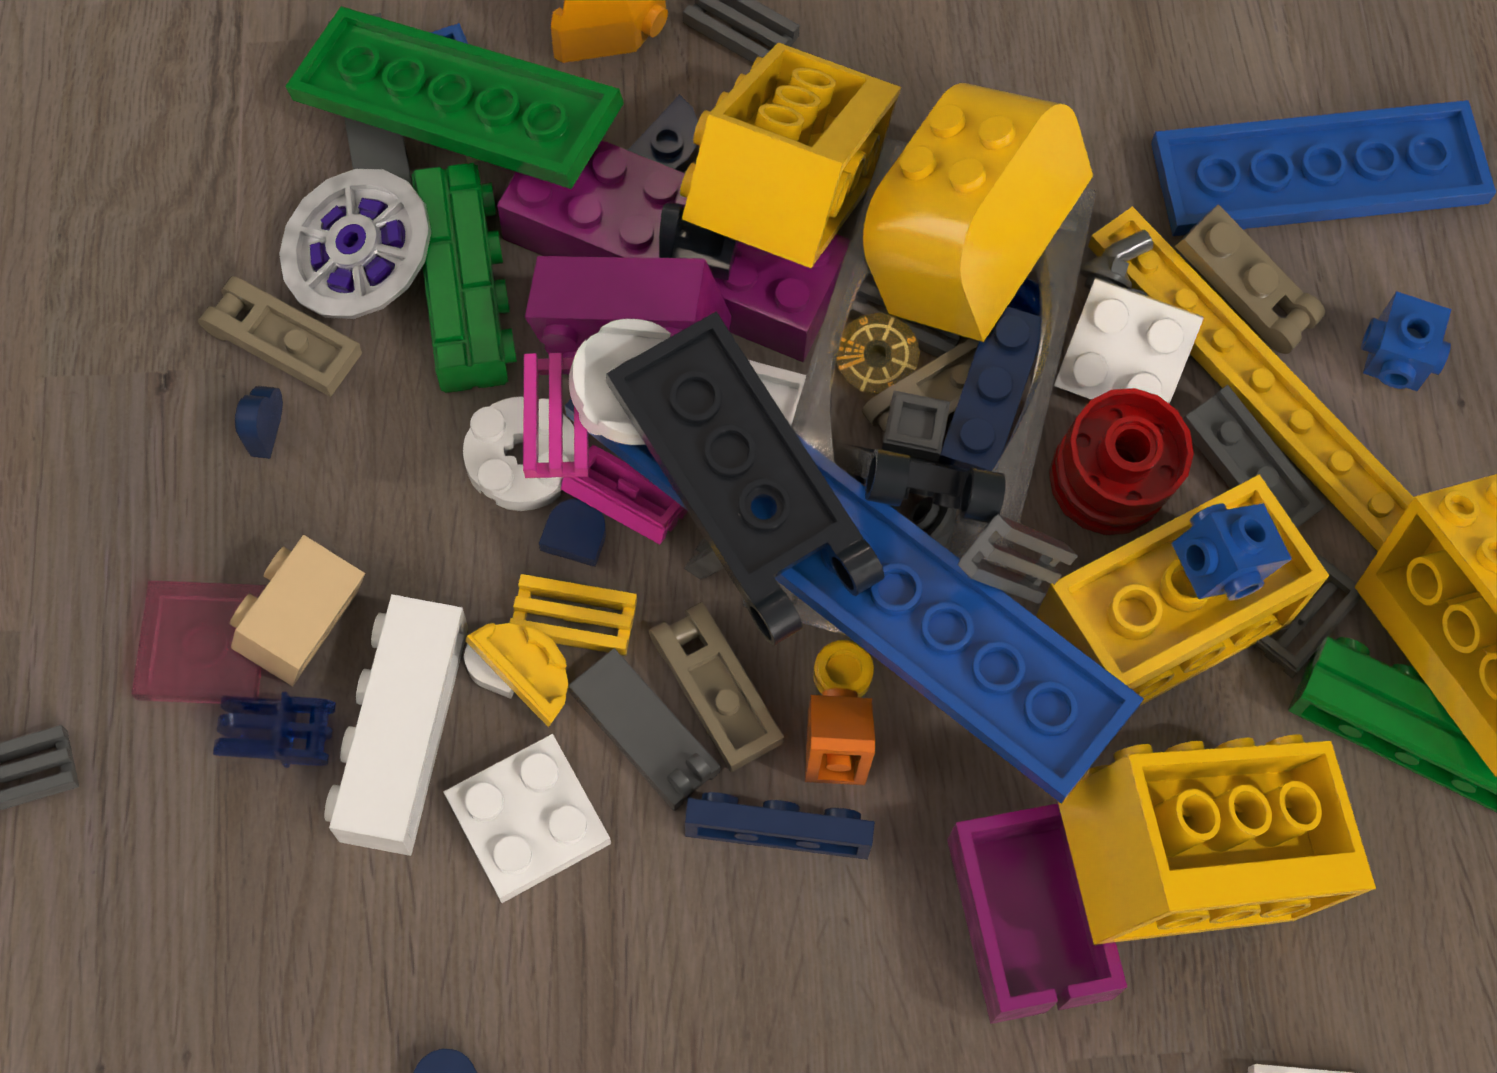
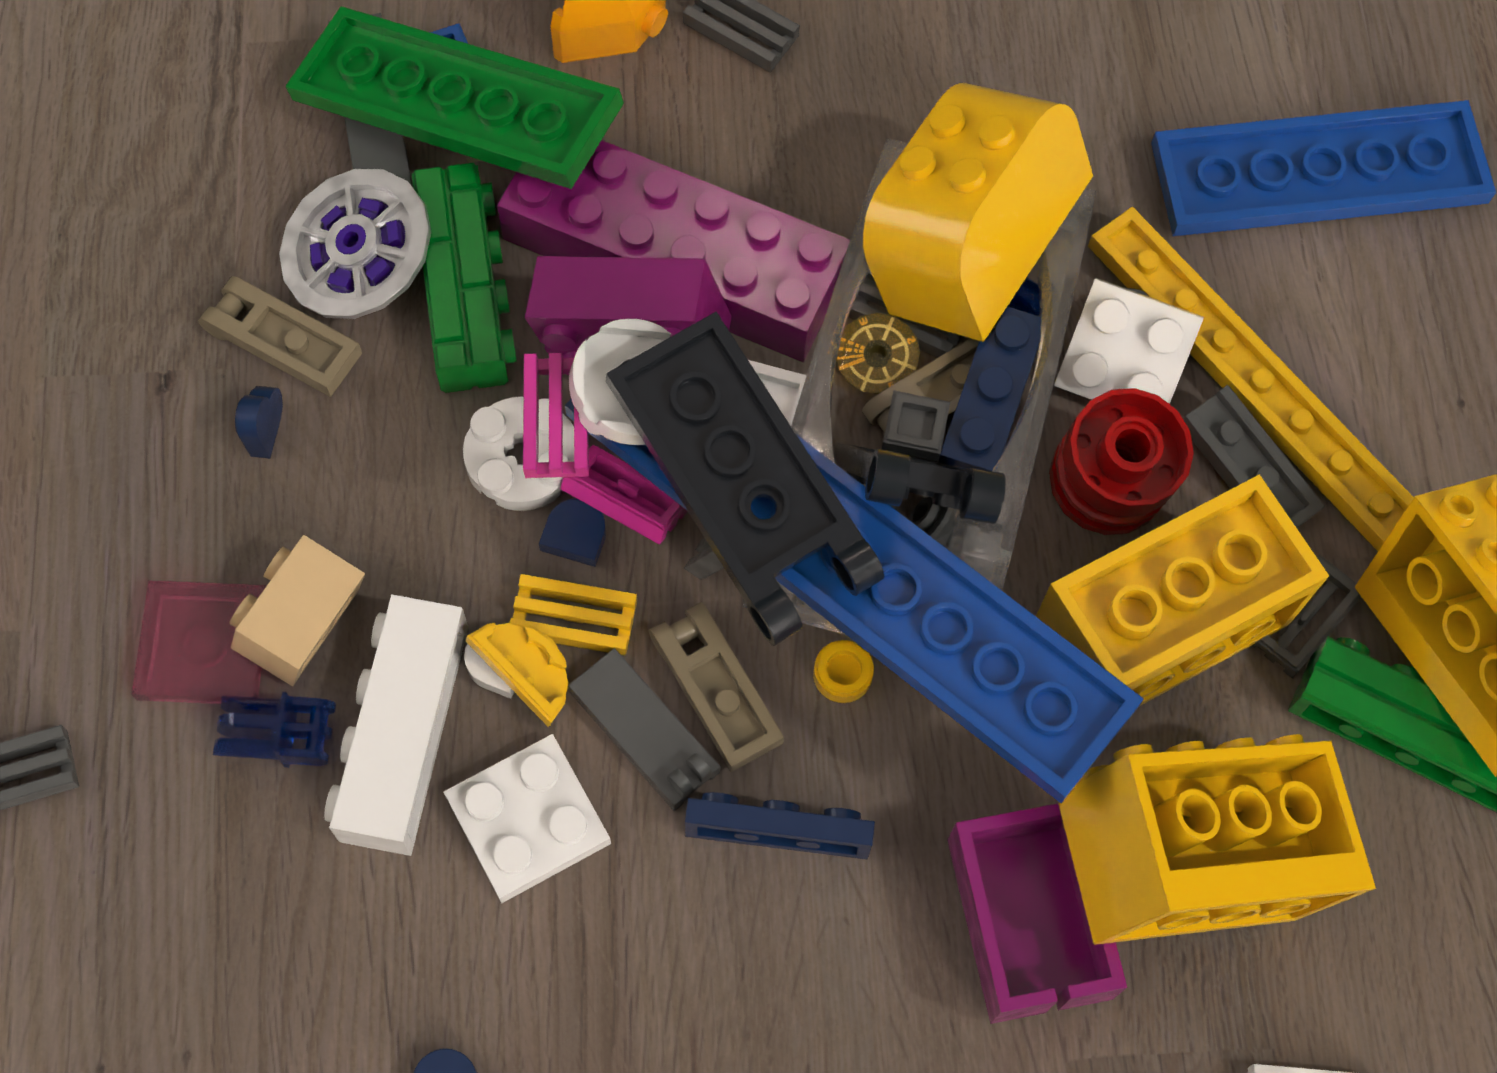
(670, 137): plate -> none
(688, 240): black tile -> none
(788, 153): yellow brick -> none
(839, 738): orange slope -> none
(1006, 580): dark grey tile -> none
(1112, 264): dark grey plate -> none
(1230, 550): blue brick -> none
(1250, 280): dark tan plate -> none
(1407, 342): blue brick -> none

